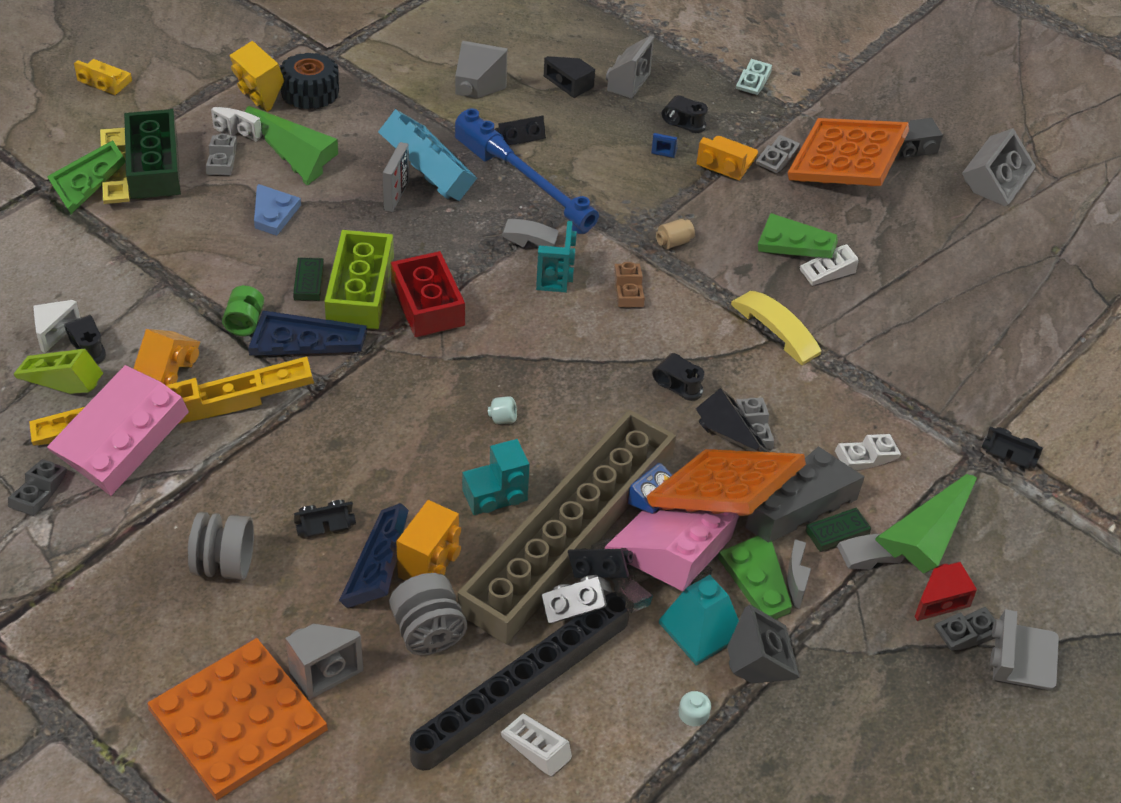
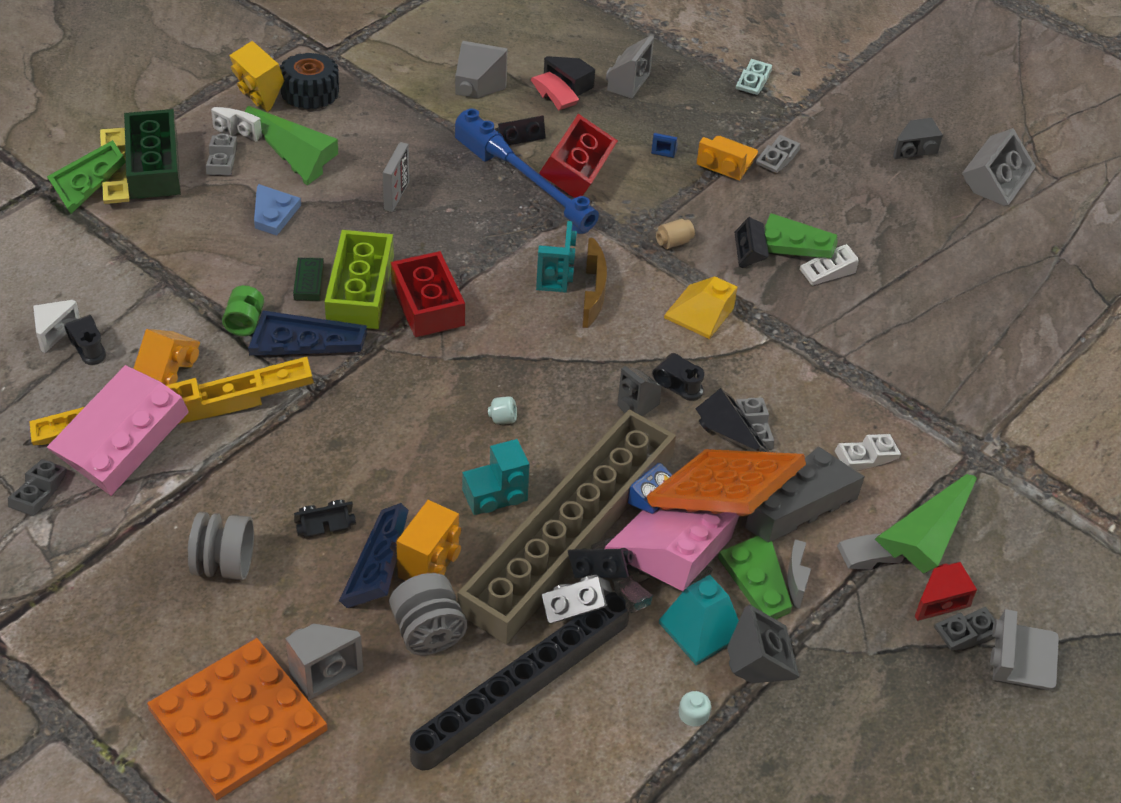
(64, 371): lime slope -> none
(102, 76): yellow bracket -> none
(429, 155): medium azure wedge -> none
(521, 231): light grey slope -> none
(548, 759): white slope -> none
(554, 87): none -> coral slope
(578, 157): none -> red brick
(594, 299): none -> pearl gold slope
(629, 285): medium nougat slope -> none
(637, 391): none -> dark grey slope
(685, 112): black piece -> none
(703, 306): none -> yellow slope
(751, 242): none -> black slope
(783, 323): light yellow slope -> none
(837, 528): dark green tile -> none
(849, 151): orange plate -> none
(1024, 450): black hinge -> none

